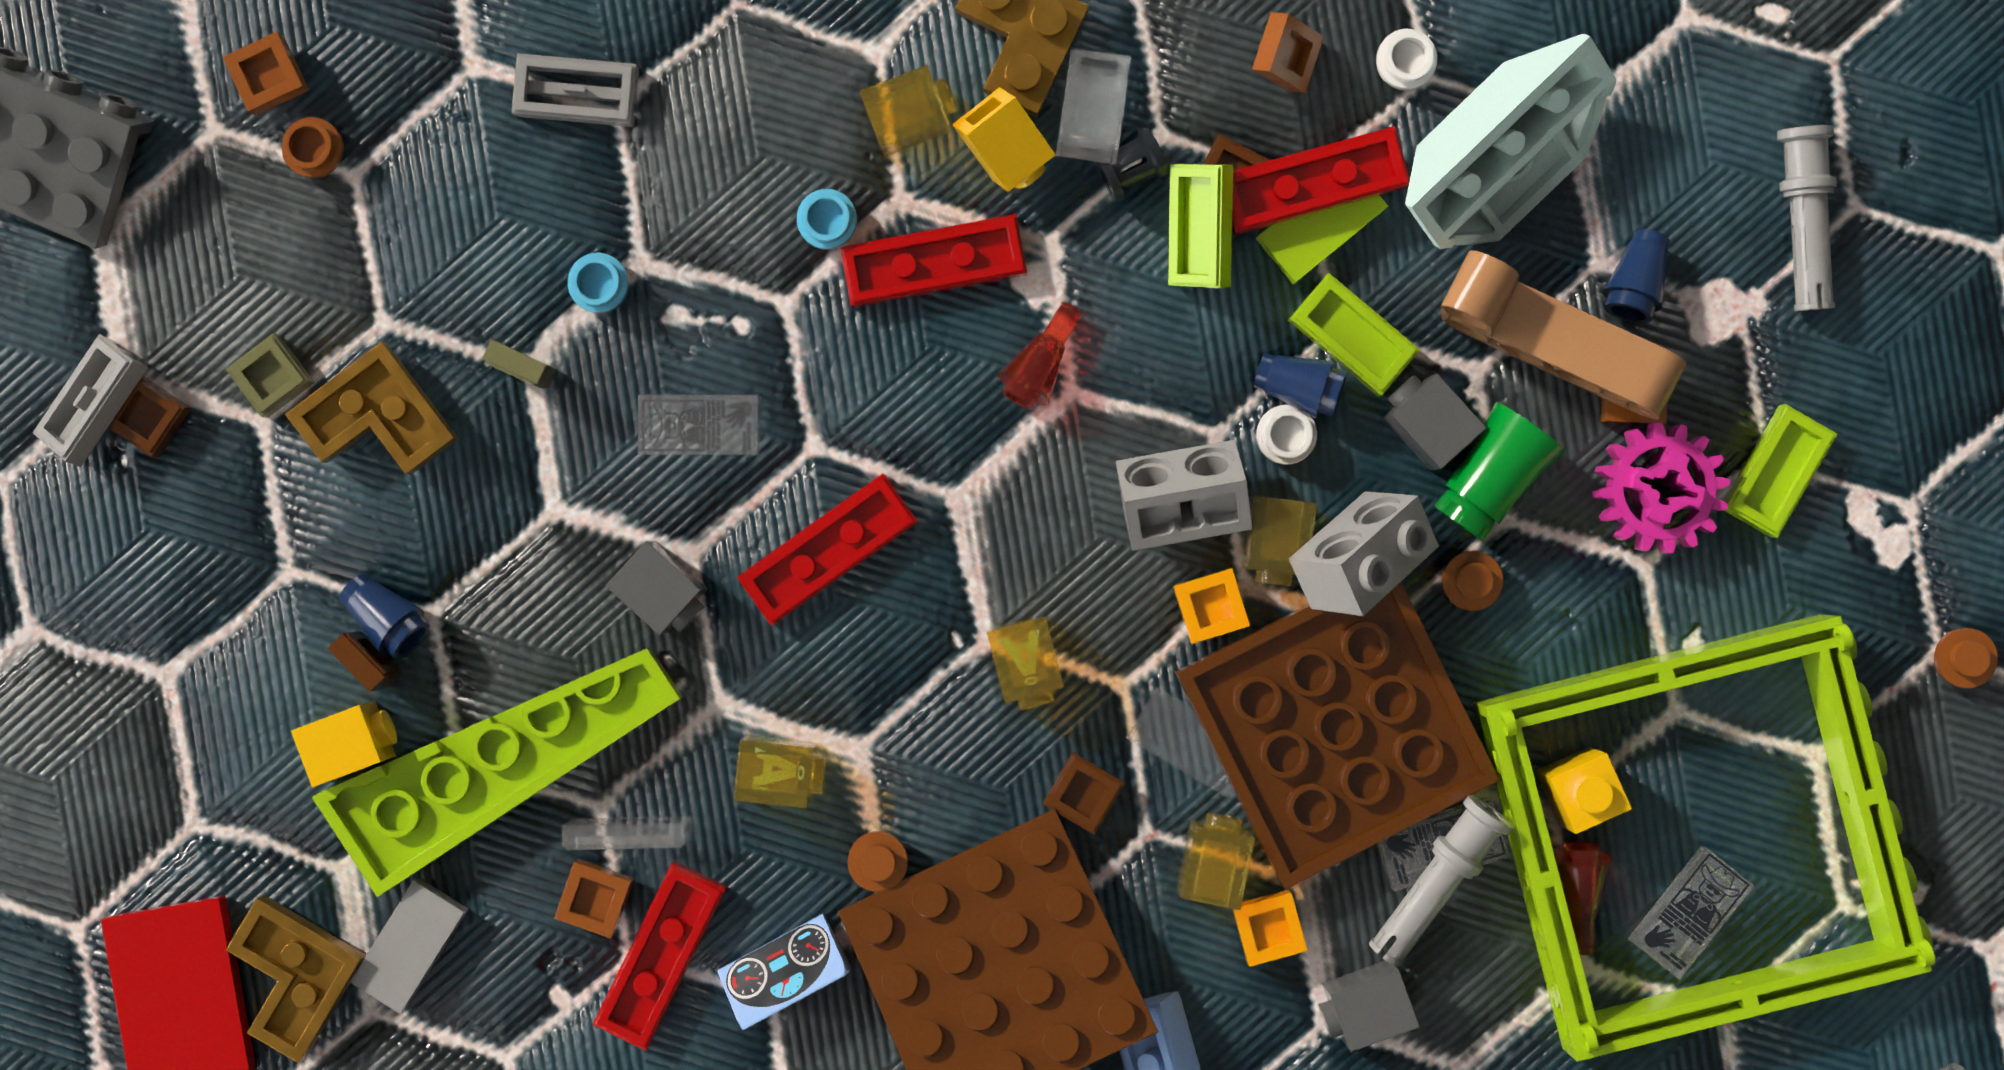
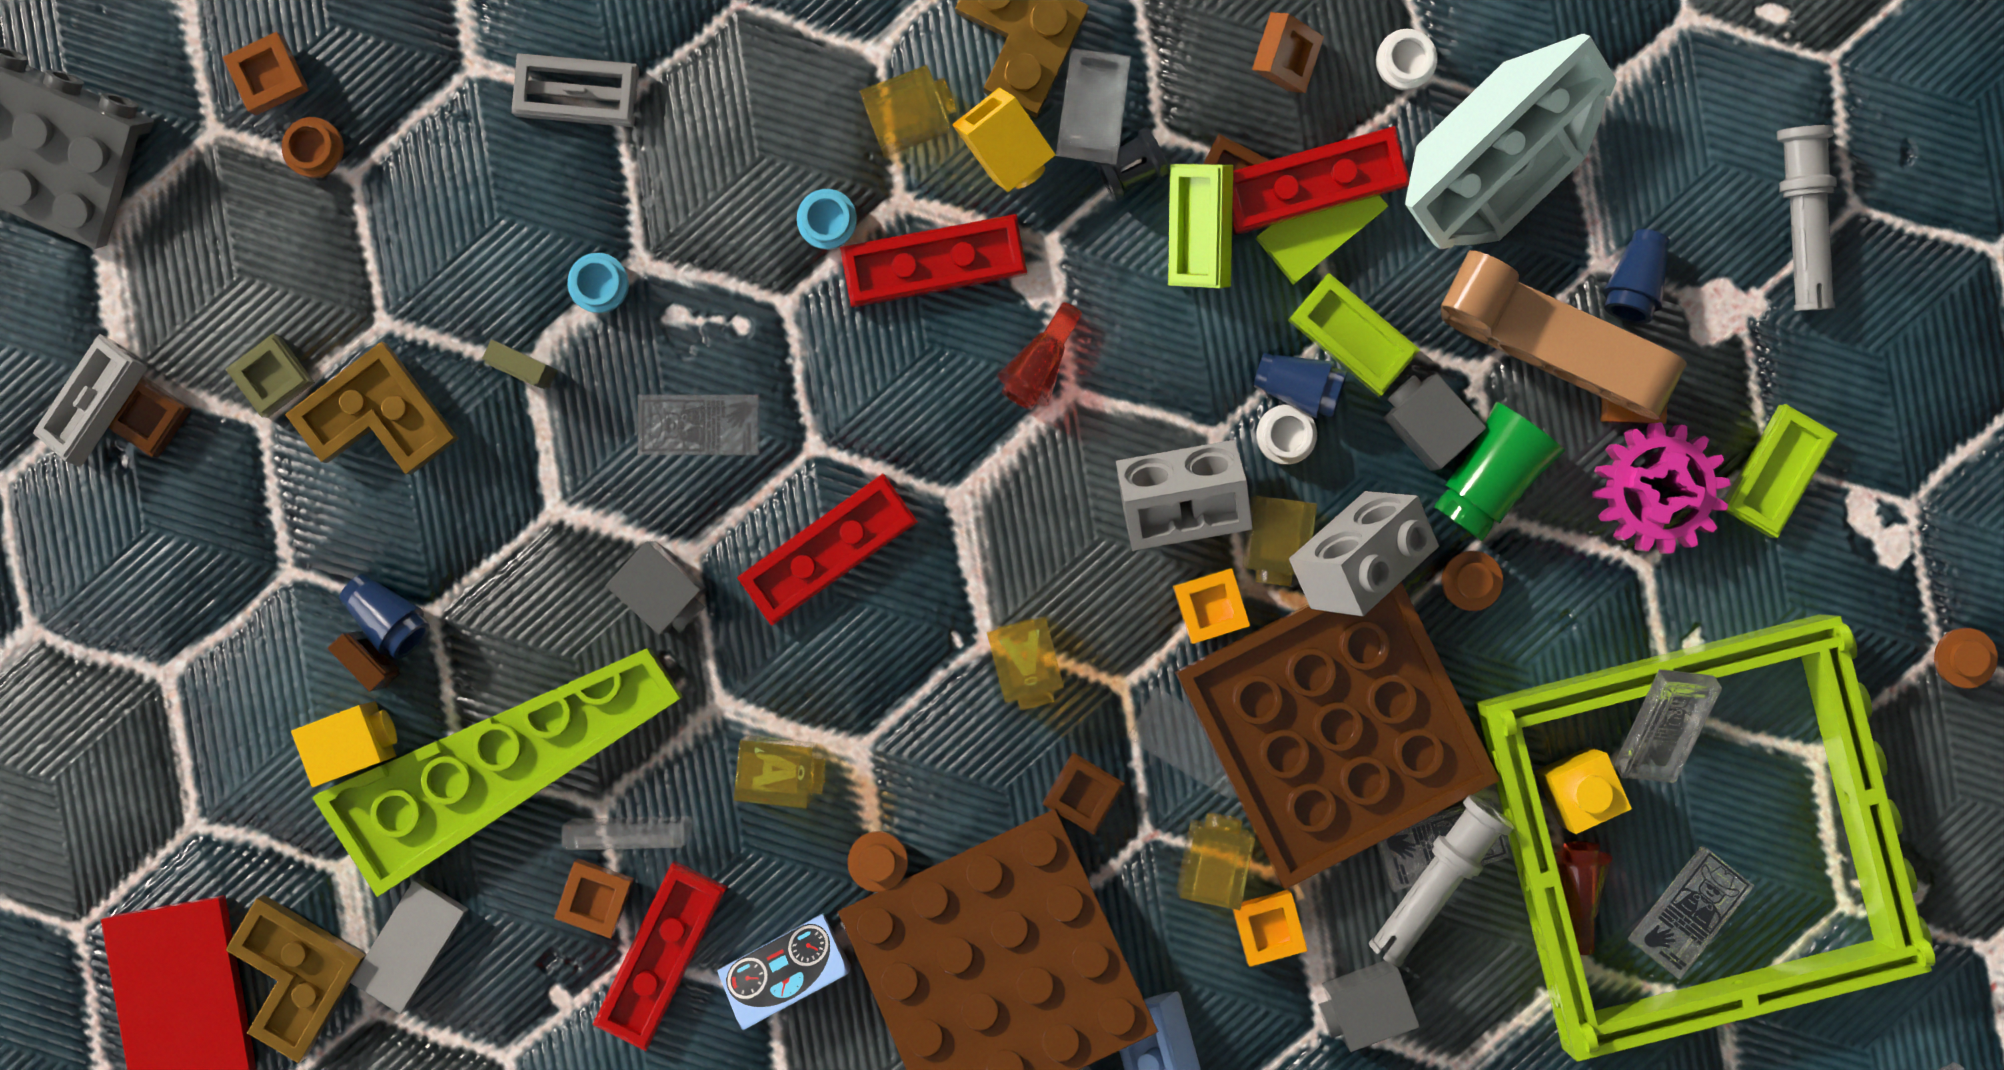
(1667, 726): none -> clear tile

